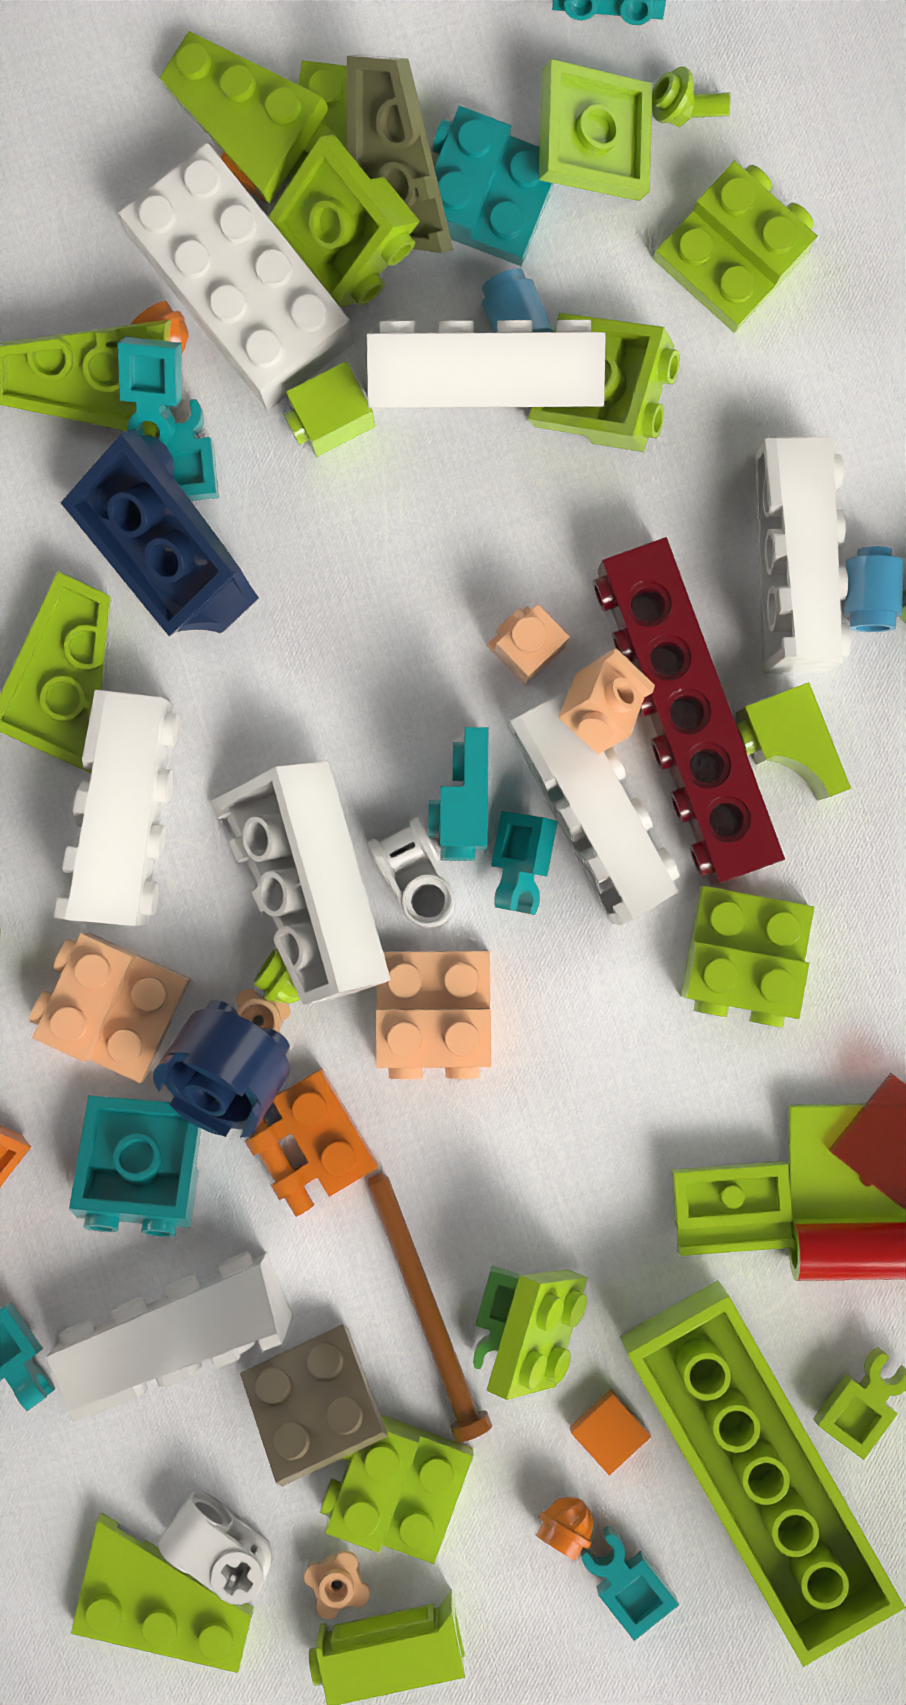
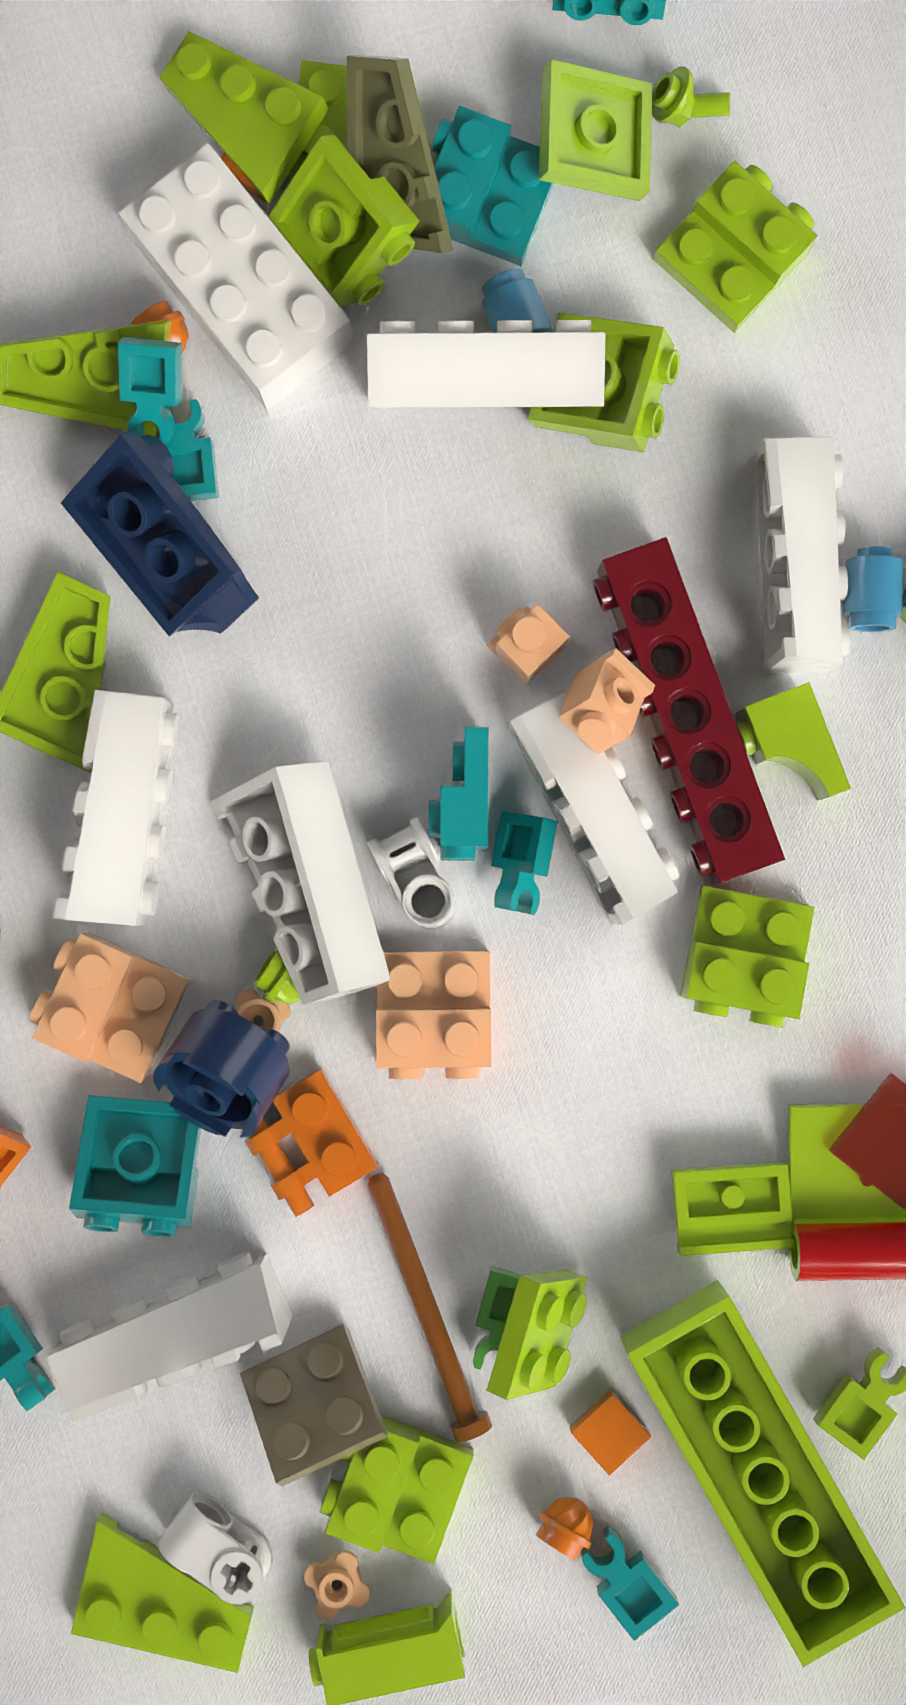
(329, 410): lime brick -> none

